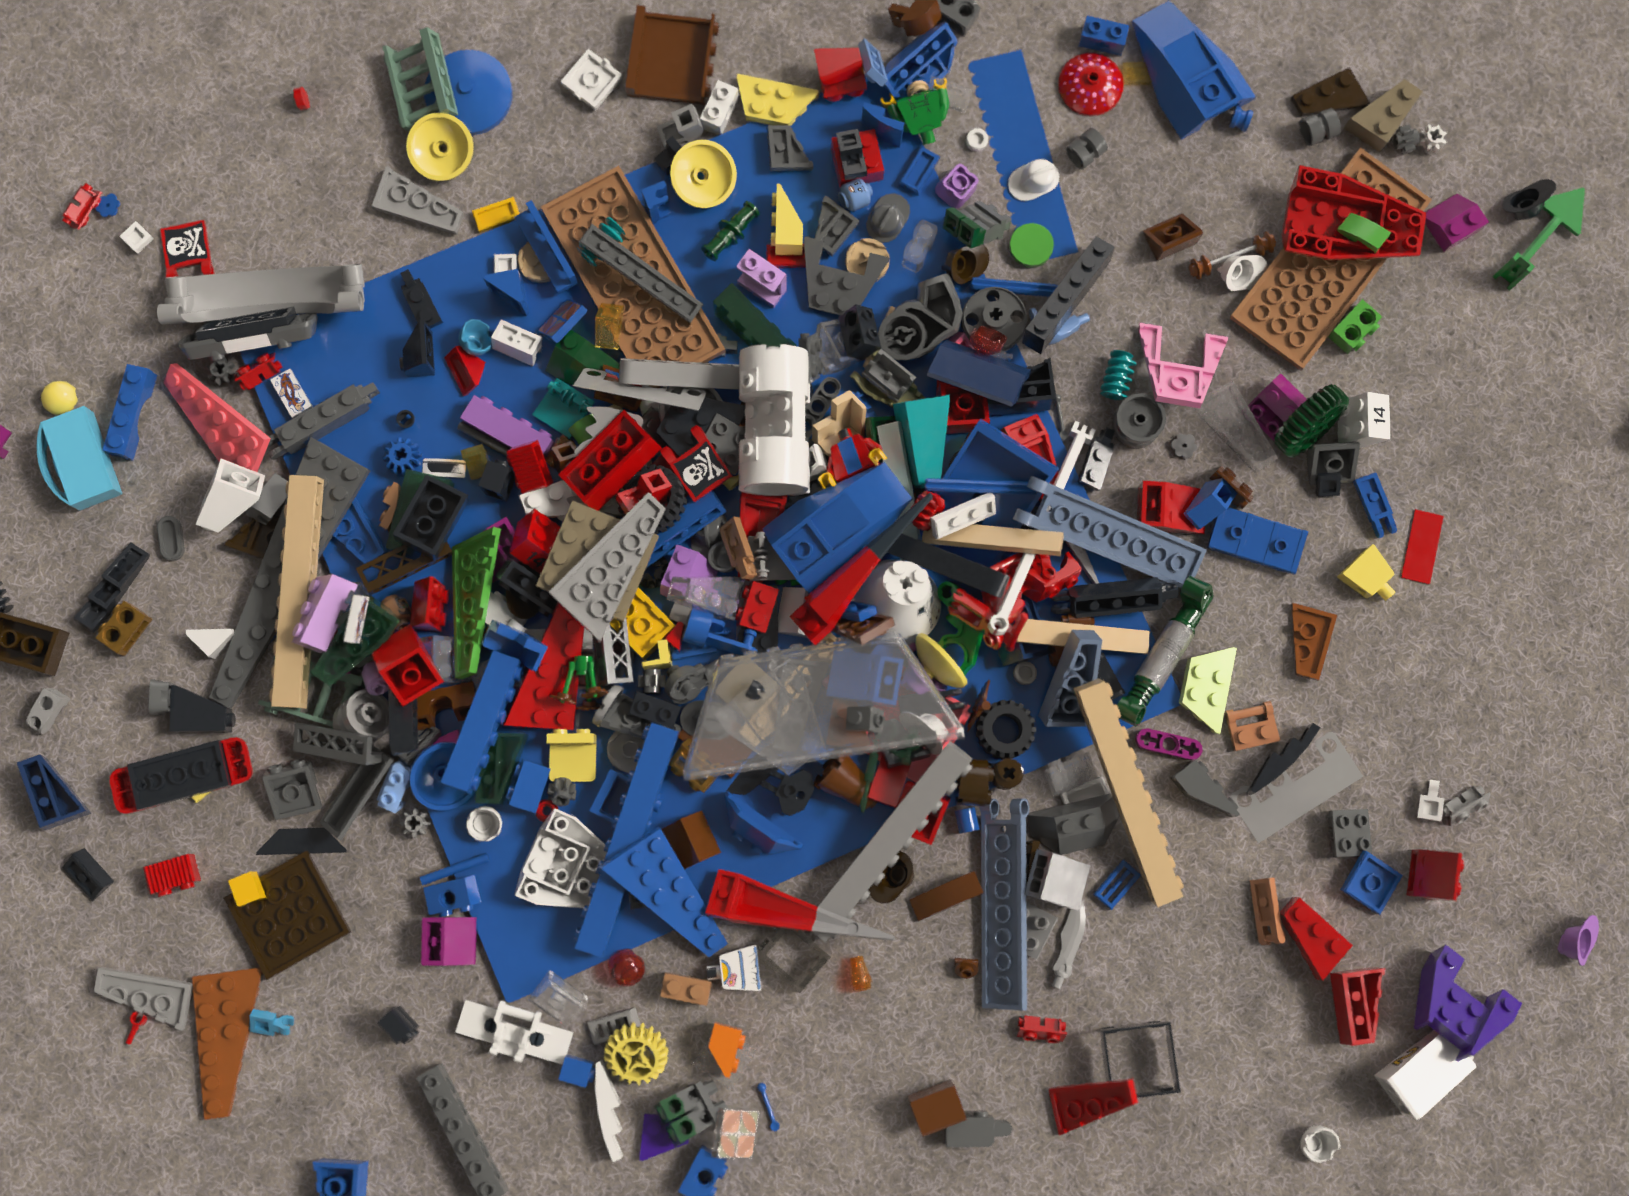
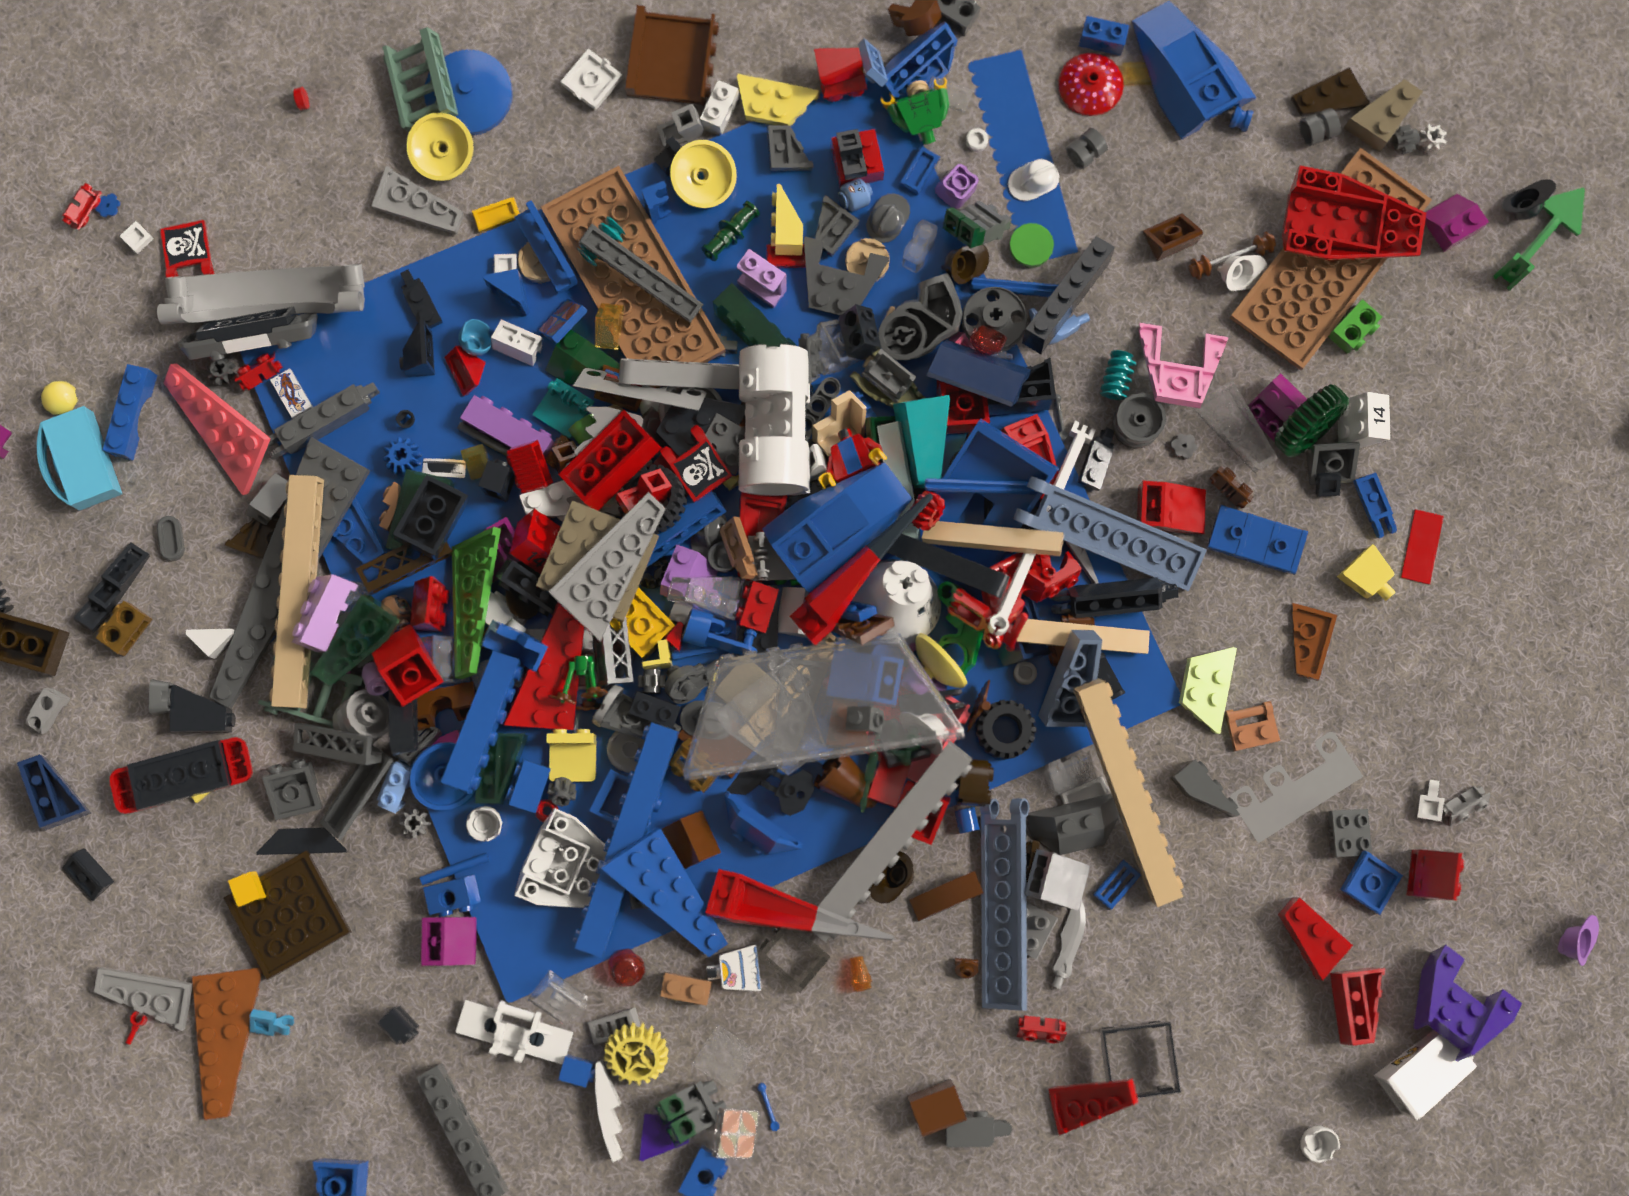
(172, 874): red brick -> none
(229, 495): white slope -> none
(356, 619): white tile -> none
(724, 1046): orange slope -> none
(753, 690): black hinge -> none
(886, 129): blue slope -> none
(963, 515): white tile -> none
(1014, 778): dark brown piece -> none
(1167, 650): piece -> none
(1184, 754): magenta beam -> none
(1210, 502): blue slope -> none
(1267, 911): nougat plate -> none
(1277, 764): black slope -> none
(1363, 230): bright green slope -> none

